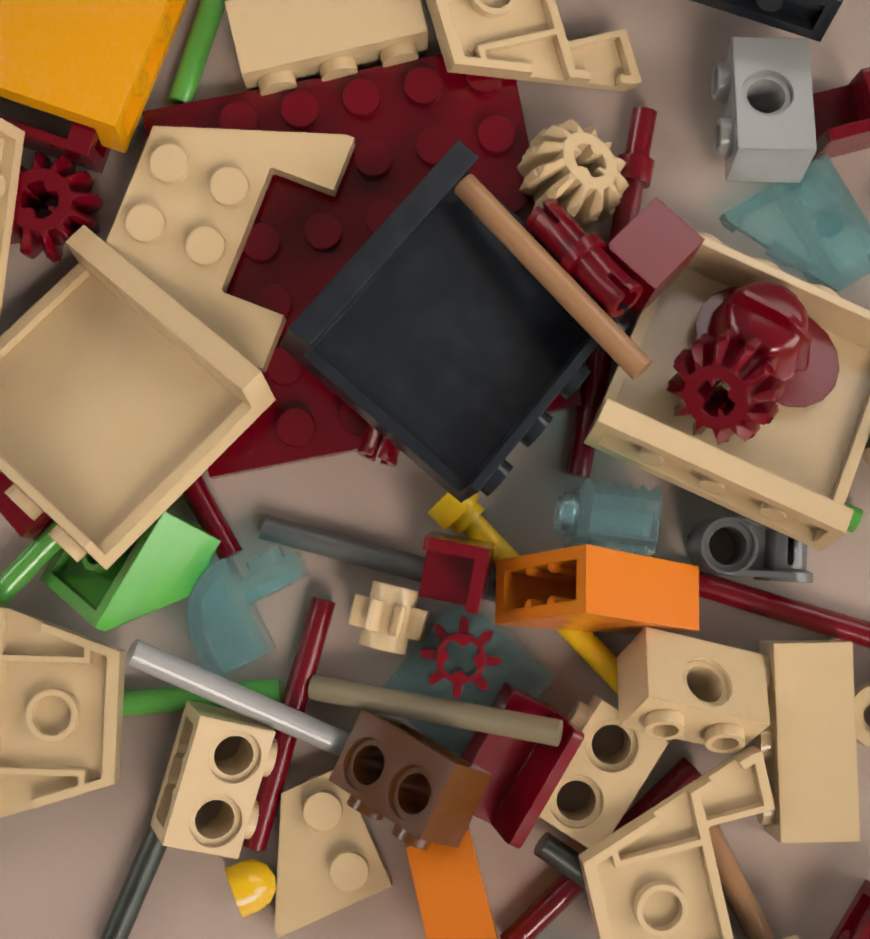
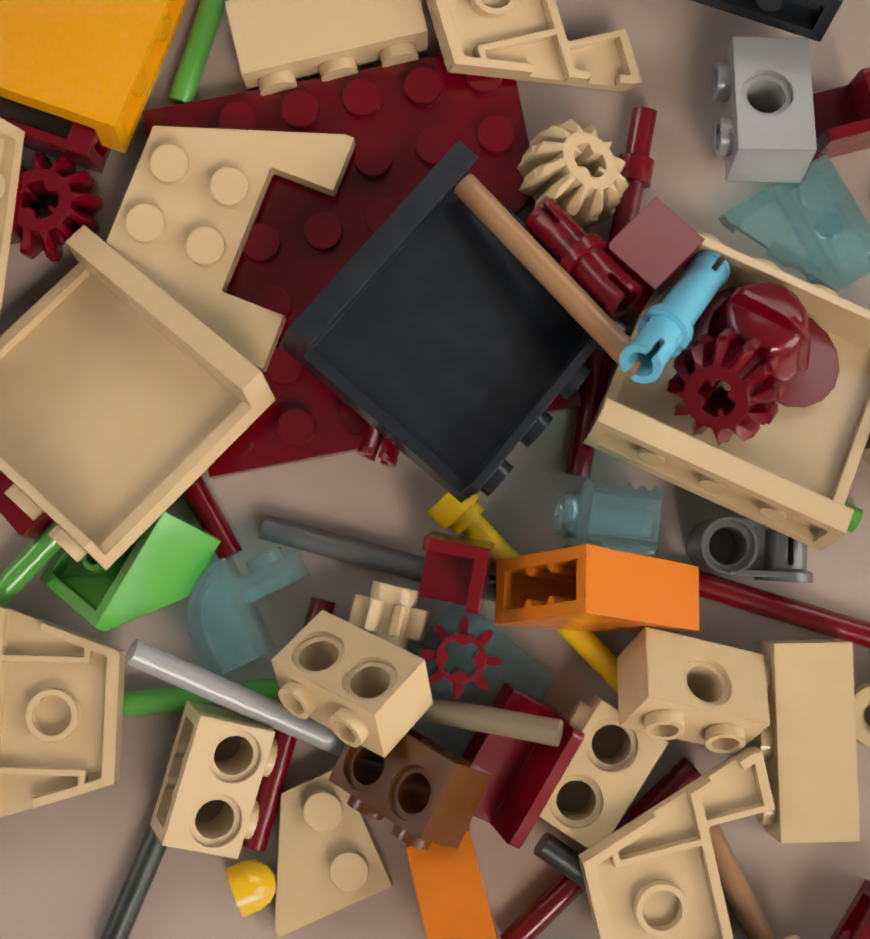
(352, 683): none -> tan brick
(669, 325): none -> medium azure pin

